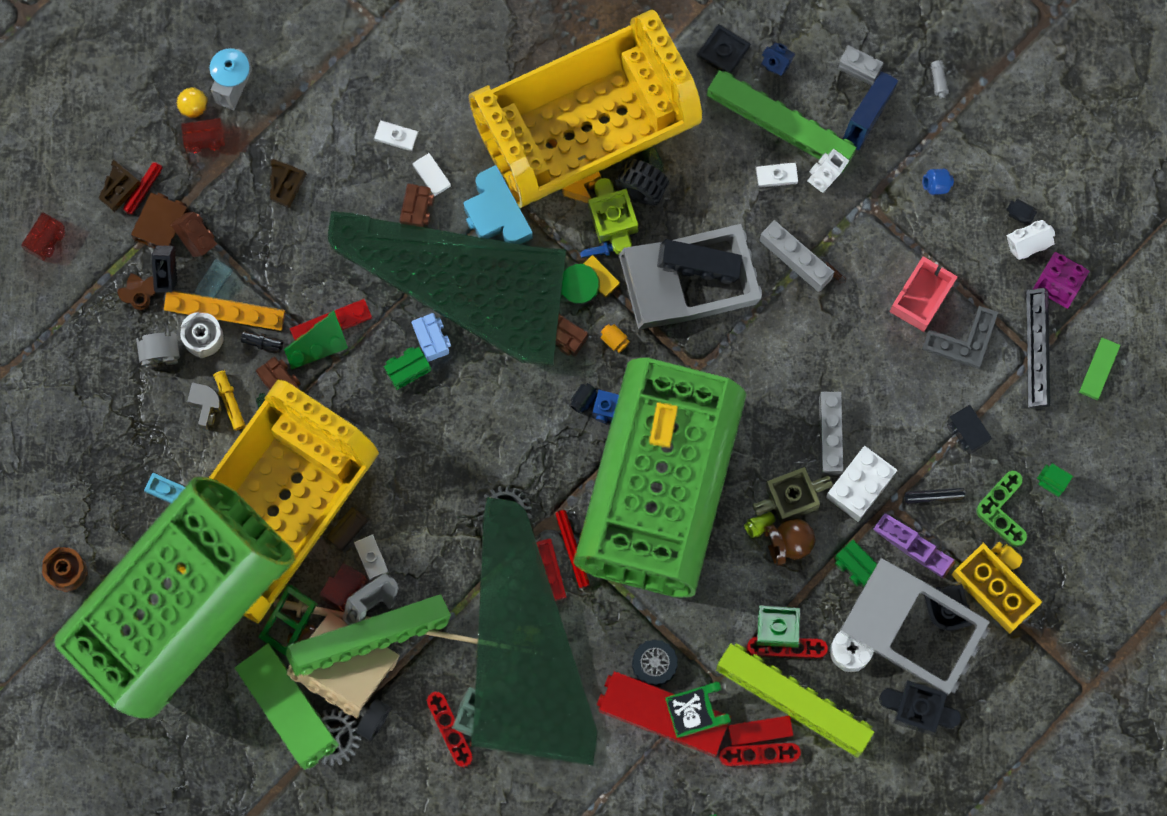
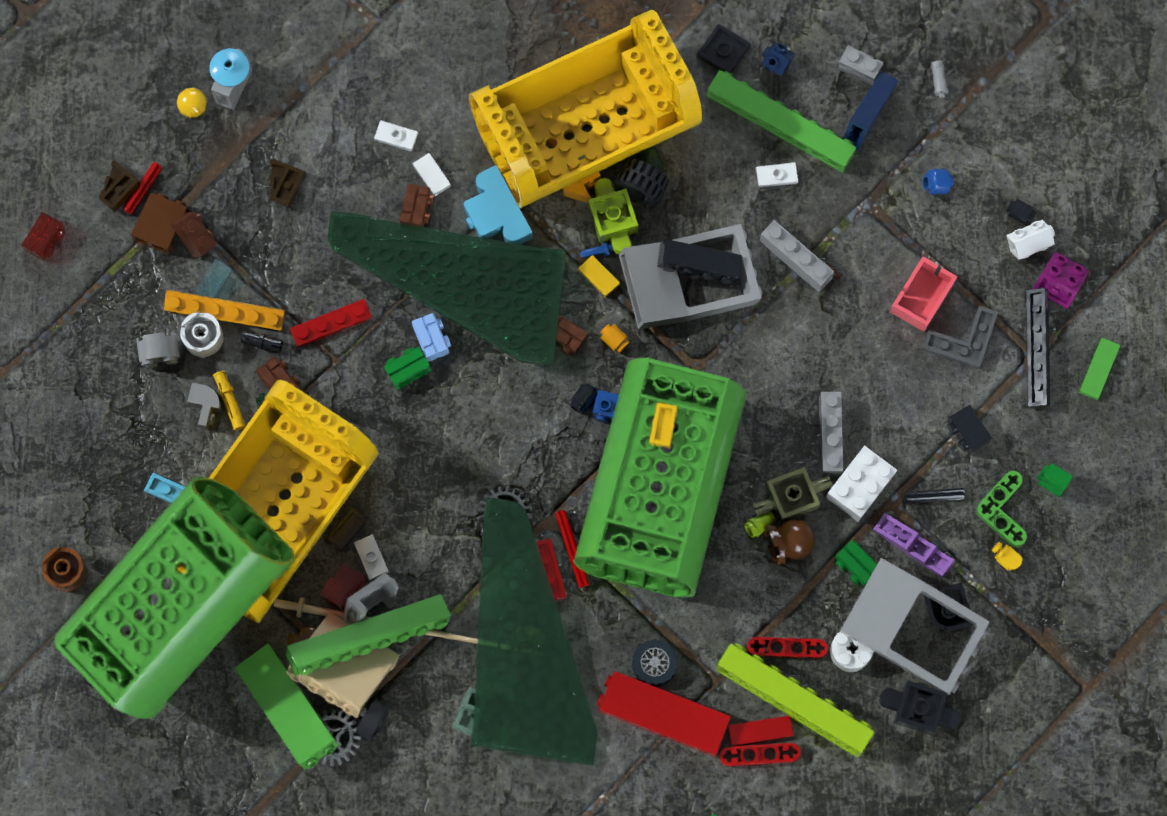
(137, 289): reddish brown plate -> none
(164, 268): black brick -> none
(203, 135): clear red brick -> none
(277, 613): green window -> none
(317, 343): green wing -> none
(446, 731): red beam -> none
(580, 283): green tile -> none
(693, 711): flag -> none
(778, 626): tile -> none
(828, 170): white brick -> none
(996, 588): yellow brick -> none

